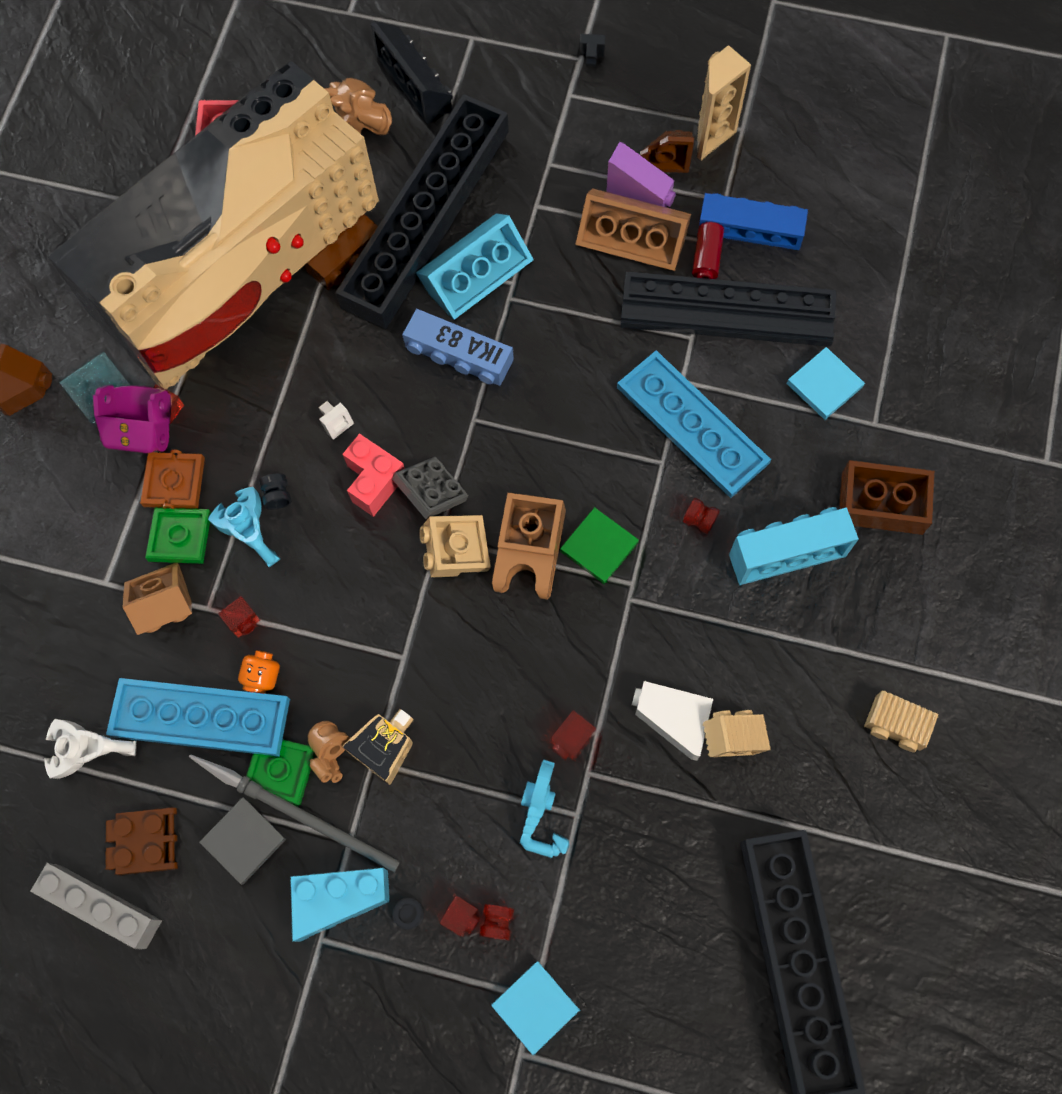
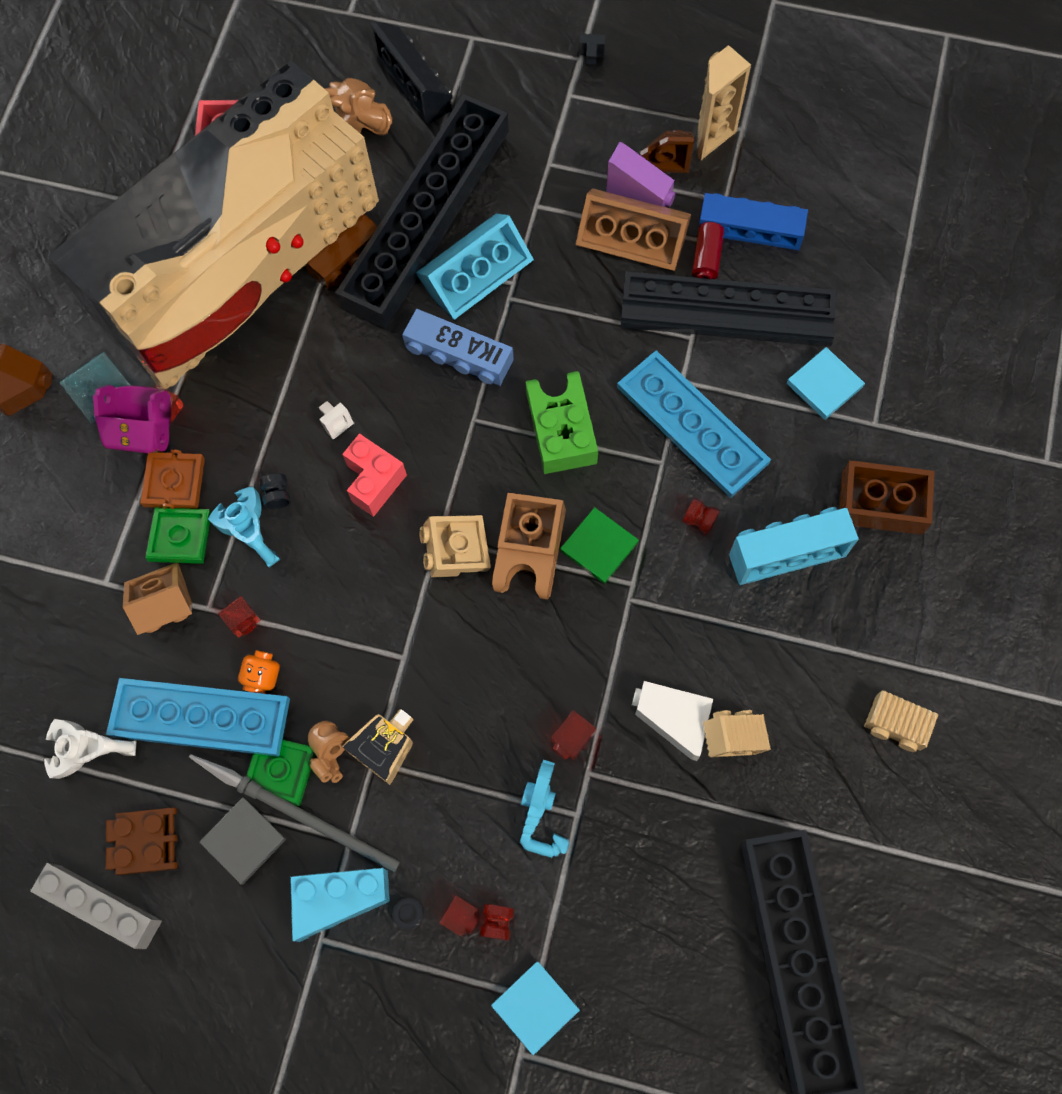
(430, 487): dark grey tile -> none
(560, 418): none -> bright green brick

